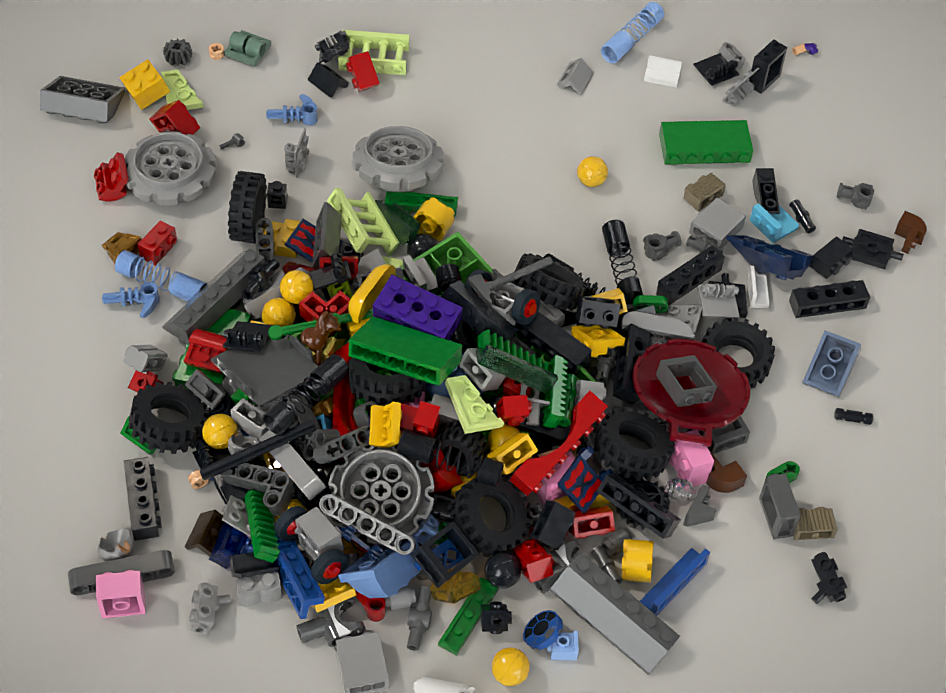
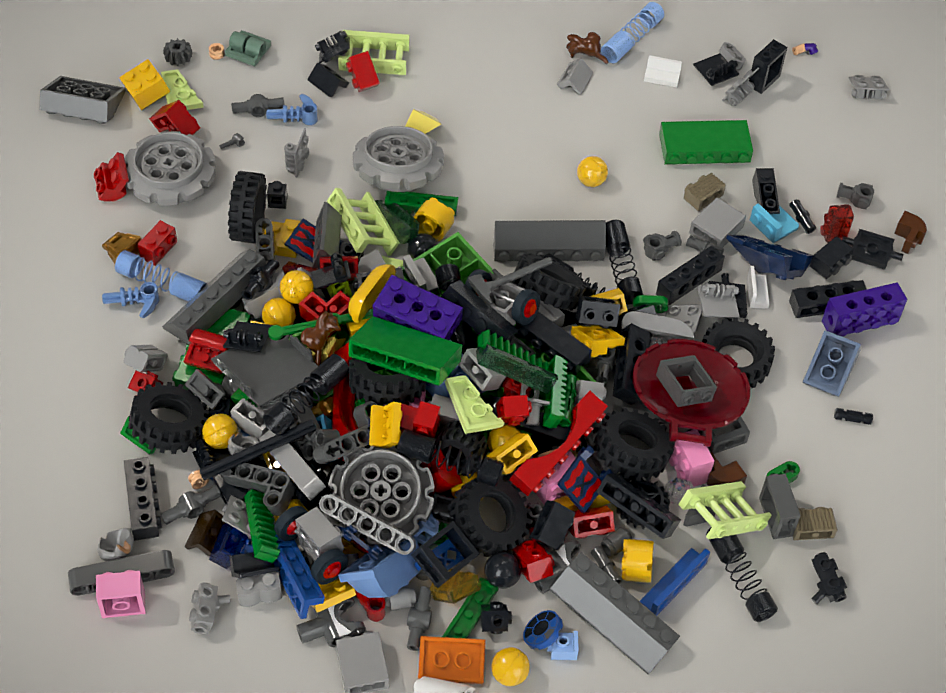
(191, 504): none -> dark grey pin
(257, 105): none -> dark grey pin
(422, 121): none -> light yellow slope
(452, 659): none -> orange tile
(562, 238): none -> dark grey slope
(589, 46): none -> reddish brown animal
(724, 494): none -> yellowish green fence
(730, 548): none -> black piece
(837, 222): none -> clear red brick
(864, 84): none -> light grey hinge
(864, 310): none -> dark purple brick

